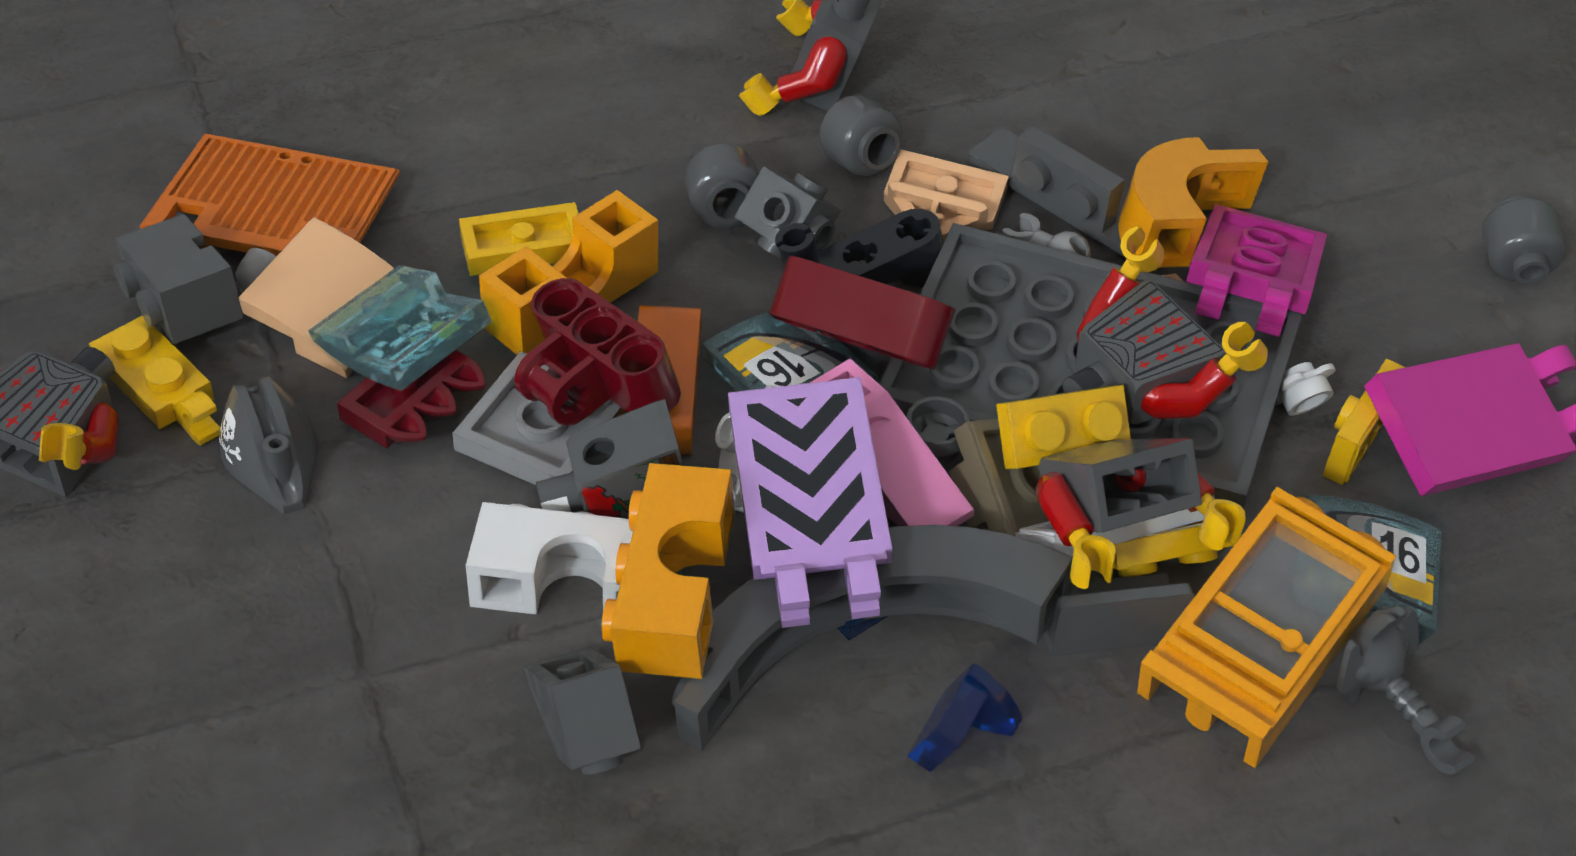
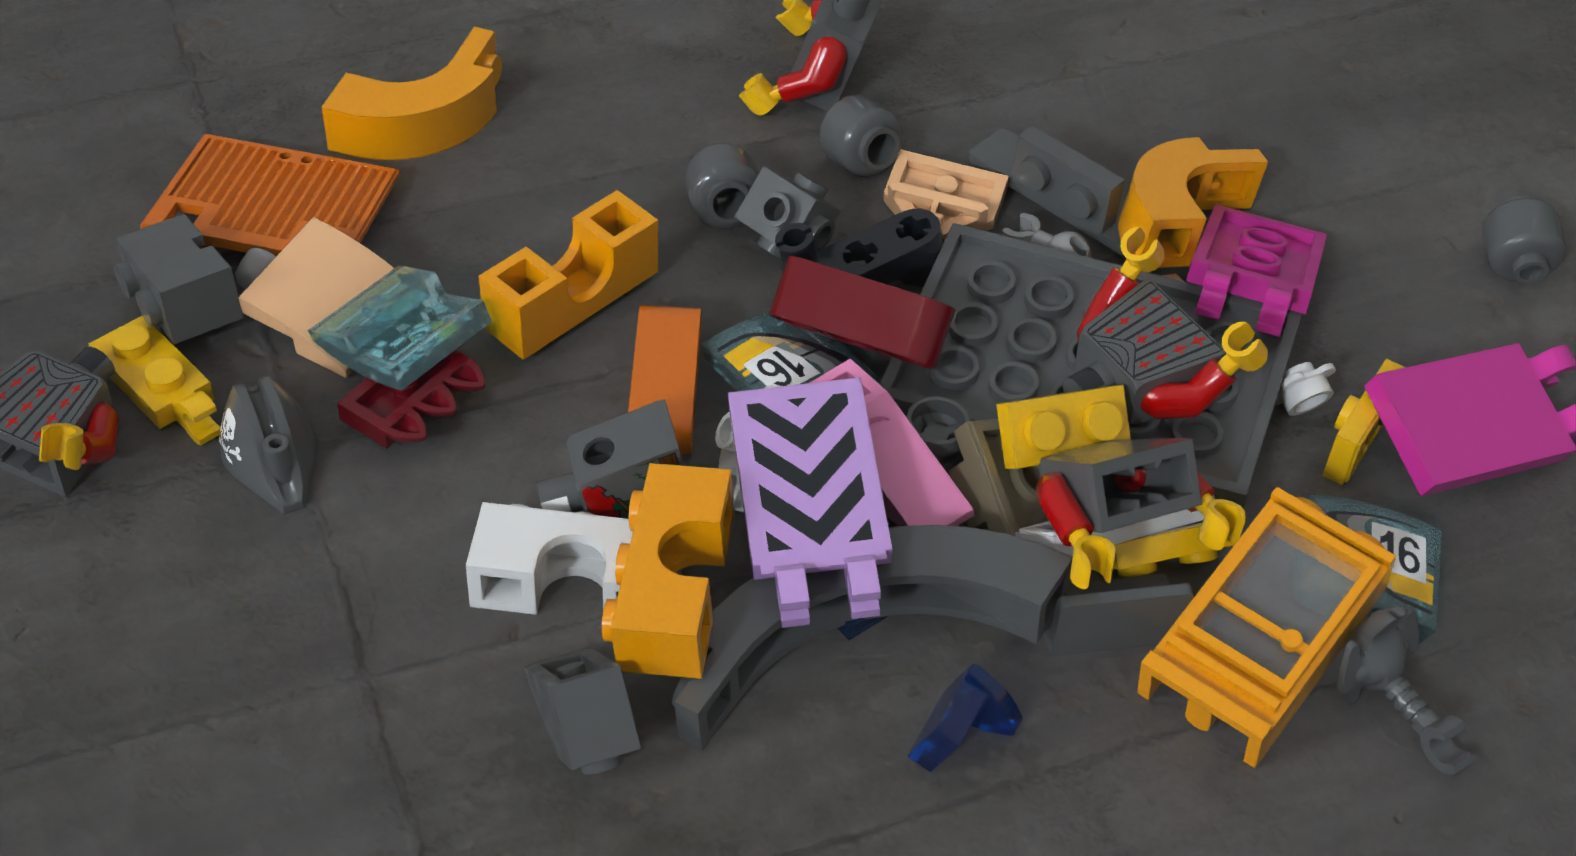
(417, 116): none -> light orange arch
(499, 235): yellow plate -> none
(519, 432): light grey plate -> none
(592, 356): dark red piece -> none

